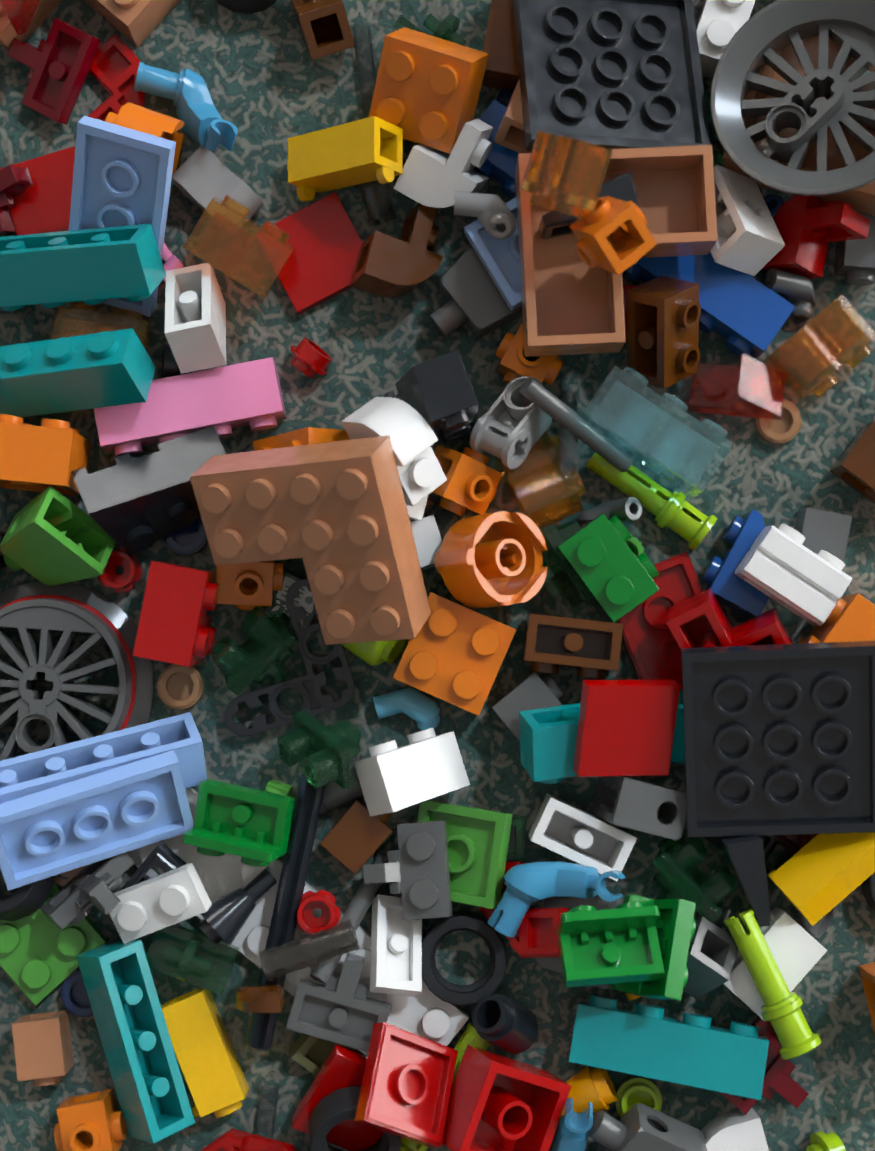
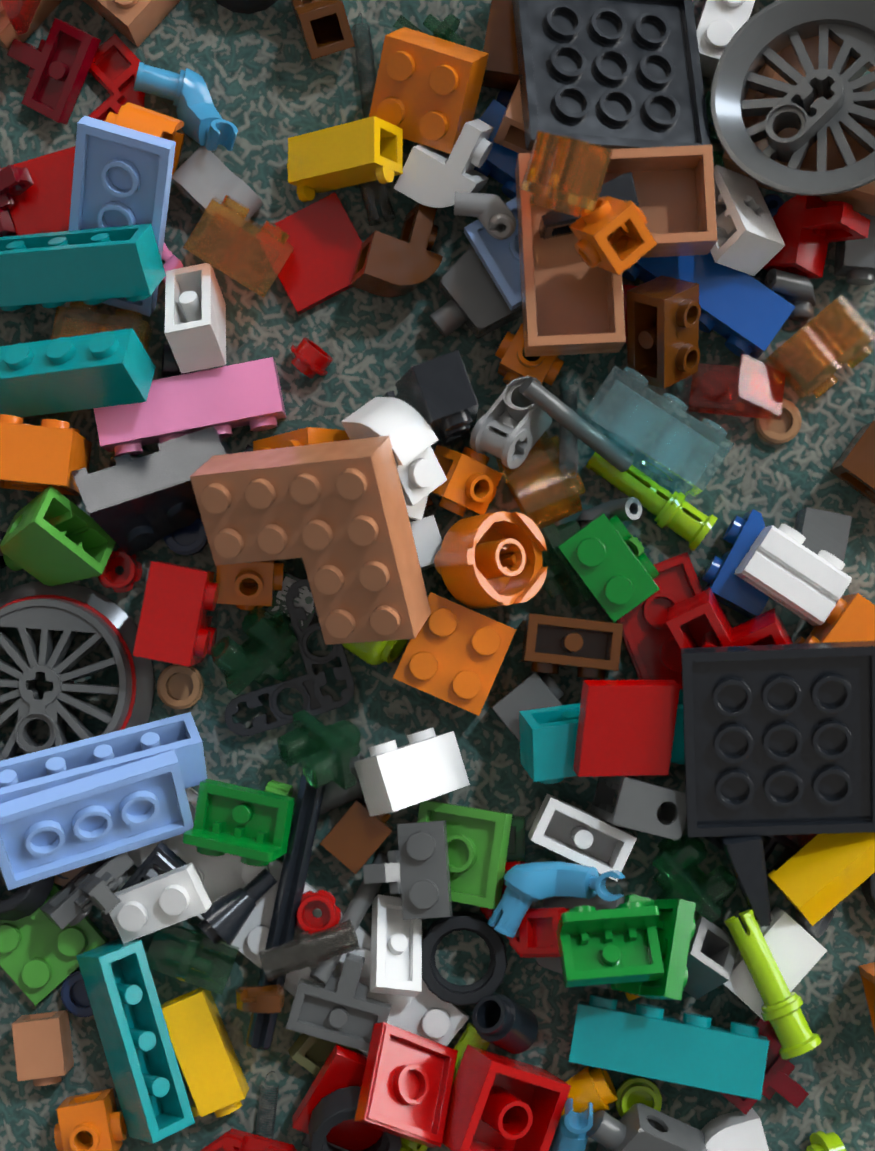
(410, 702): medium azure arm -> none

